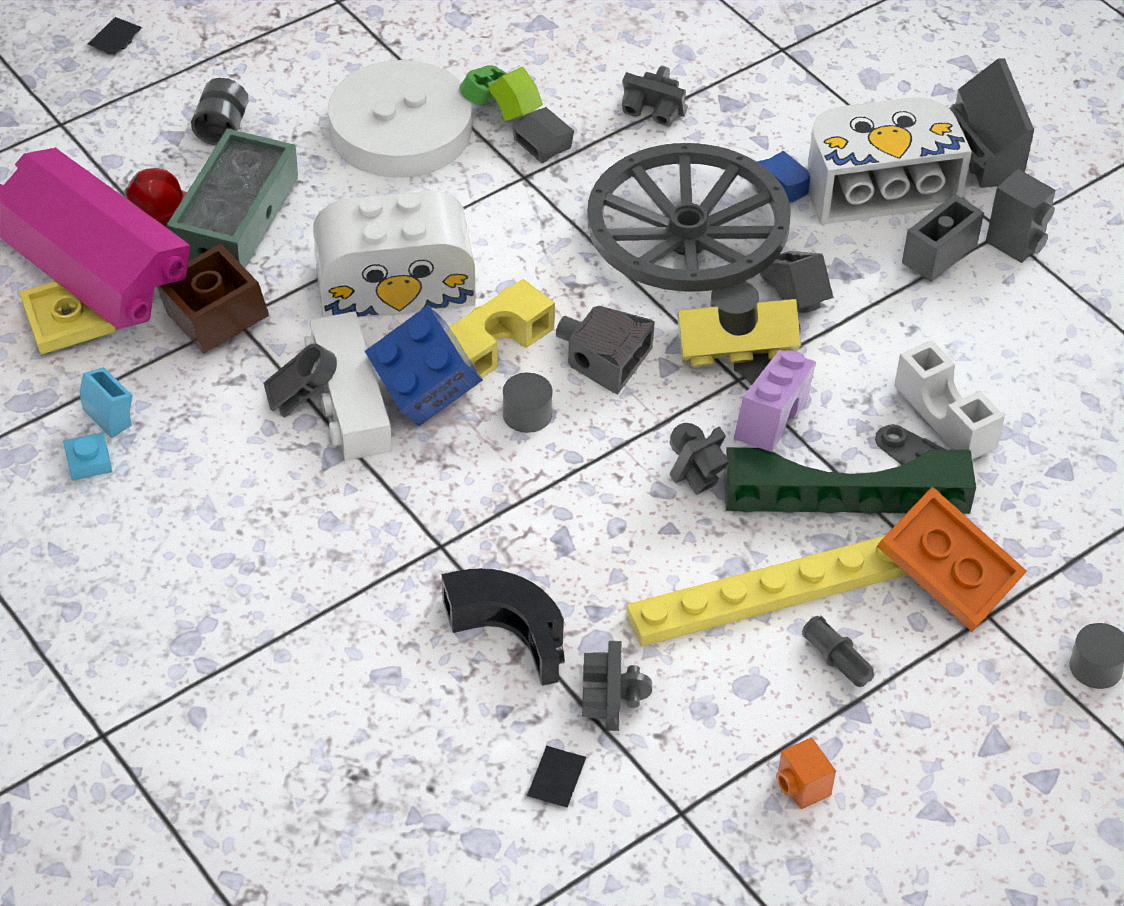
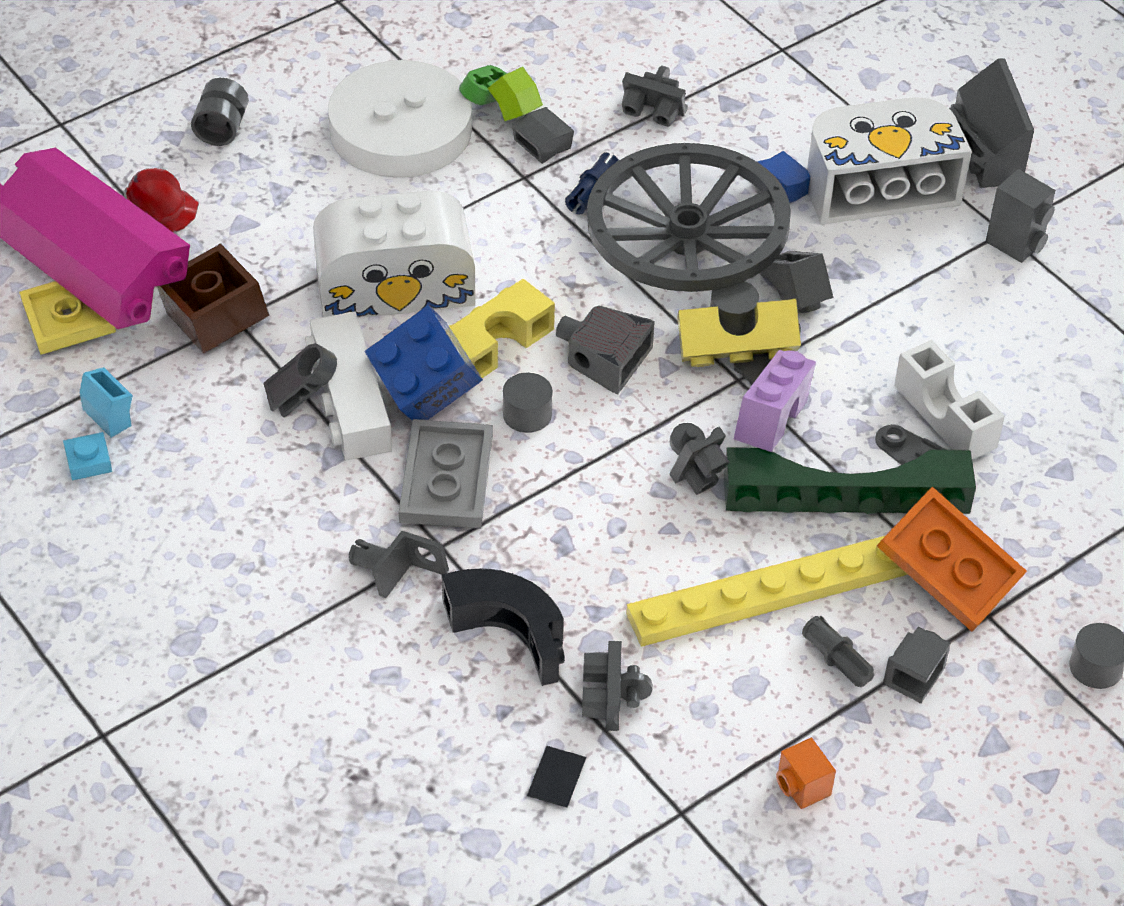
(115, 36): black piece -> none
(236, 195): brick -> none
(392, 563): none -> dark grey bracket
(446, 474): none -> light grey plate
(586, 183): none -> dark blue pin
(917, 664): none -> dark grey window
(942, 237): dark grey brick -> none

